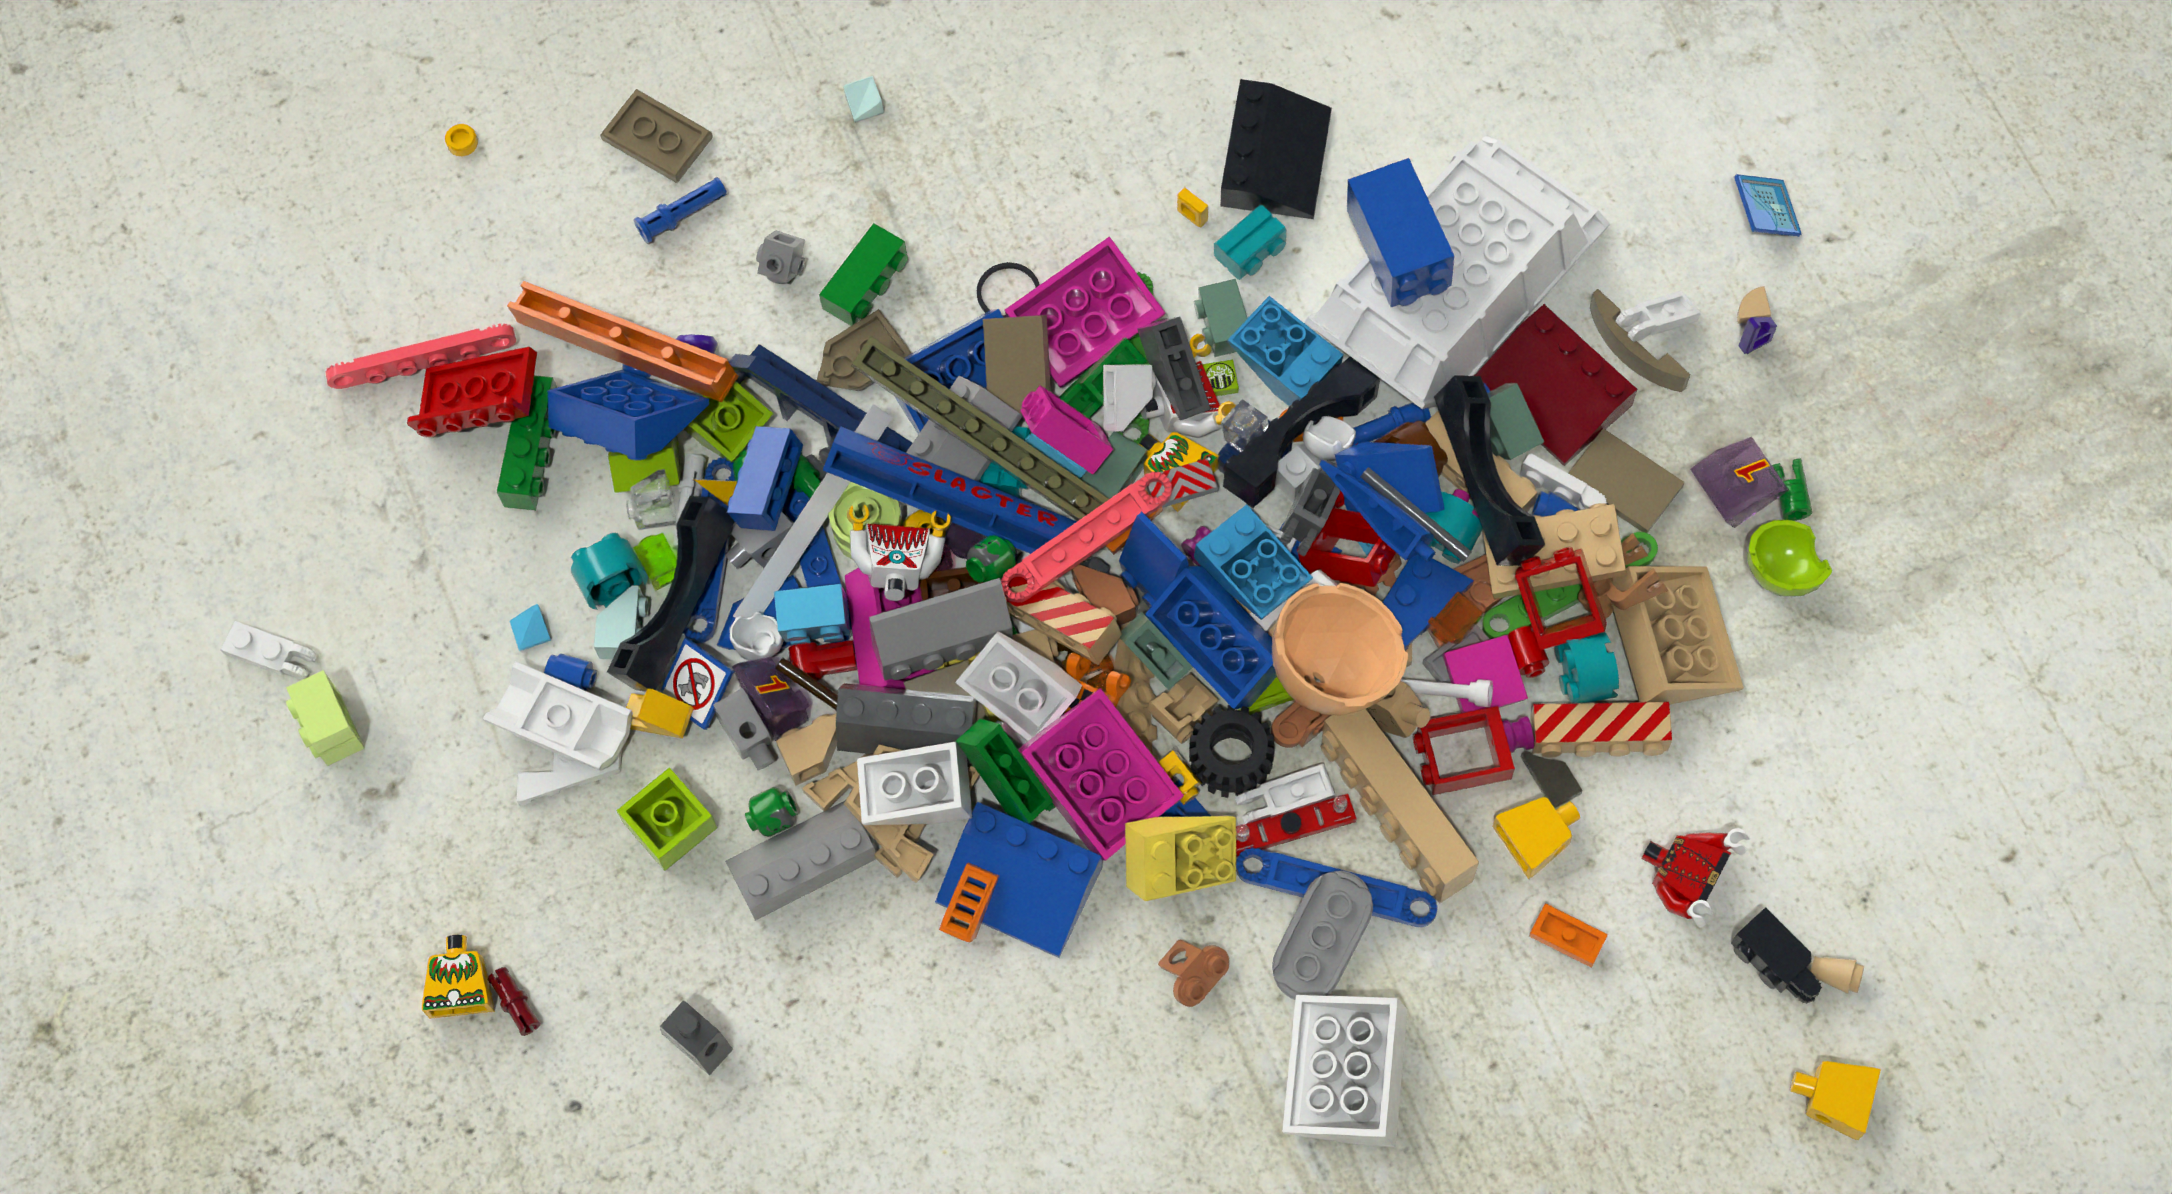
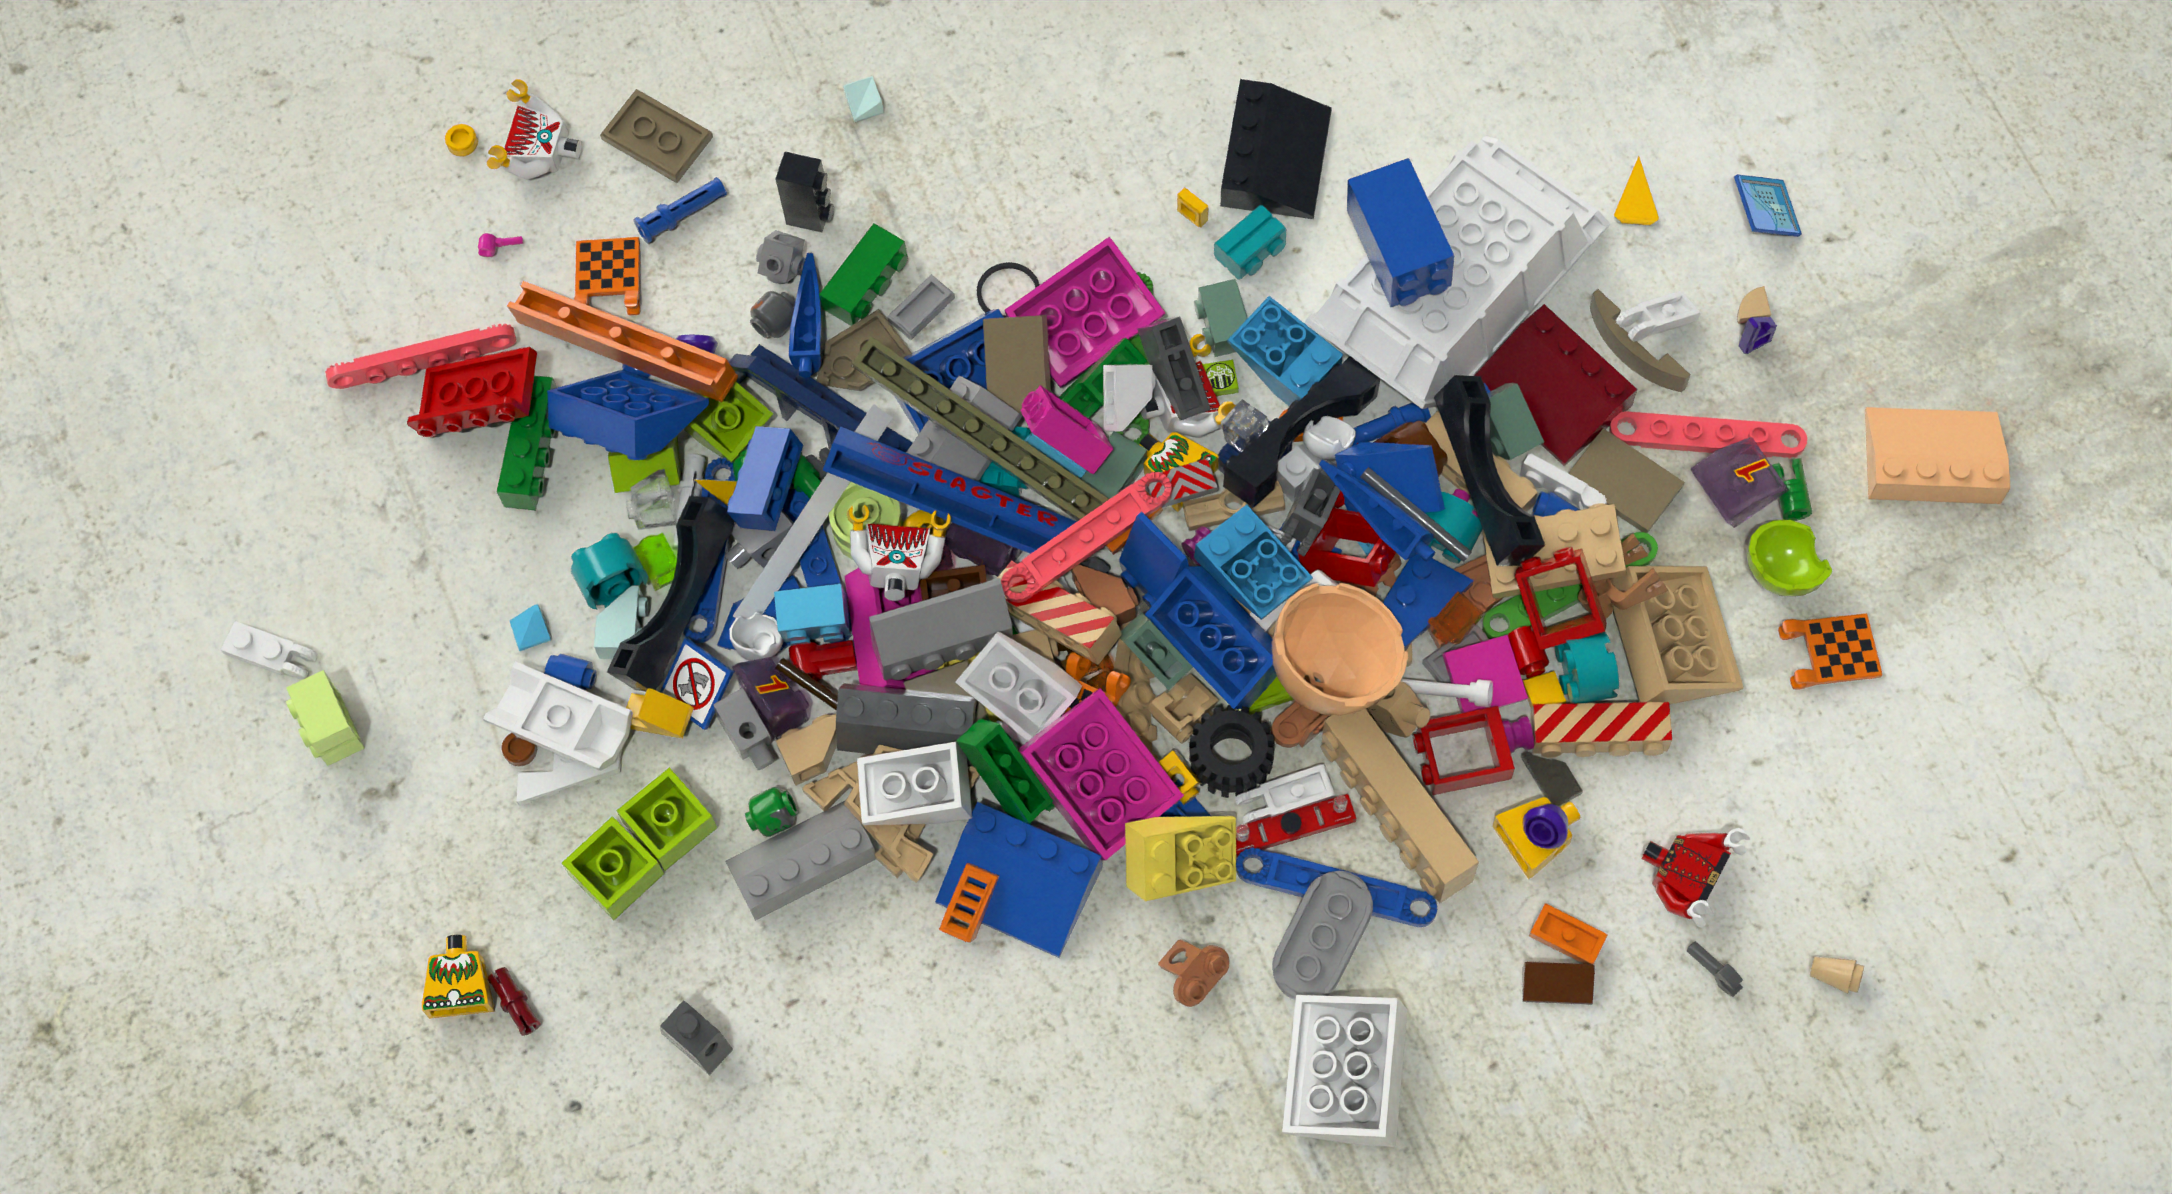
(489, 242): none -> dark pink hand
(518, 751): none -> dark orange tile
(535, 138): none -> torso
(608, 269): none -> orange flag
(613, 868): none -> lime brick
(772, 314): none -> dark grey head
(804, 192): none -> black brick
(806, 323): none -> blue piece
(921, 307): none -> light grey tile
(990, 559): green head -> none
(1213, 511): none -> tan piece
(1544, 689): none -> yellow tile
(1546, 826): none -> dark purple cone
(1558, 983): none -> reddish brown slope
(1636, 201): none -> yellow sticker
(1706, 433): none -> coral plate
(1725, 976): none -> dark grey bar
(1777, 956): black hinge -> none
(1837, 647): none -> orange flag
(1839, 1095): yellow torso -> none
(1936, 456): none -> light nougat slope

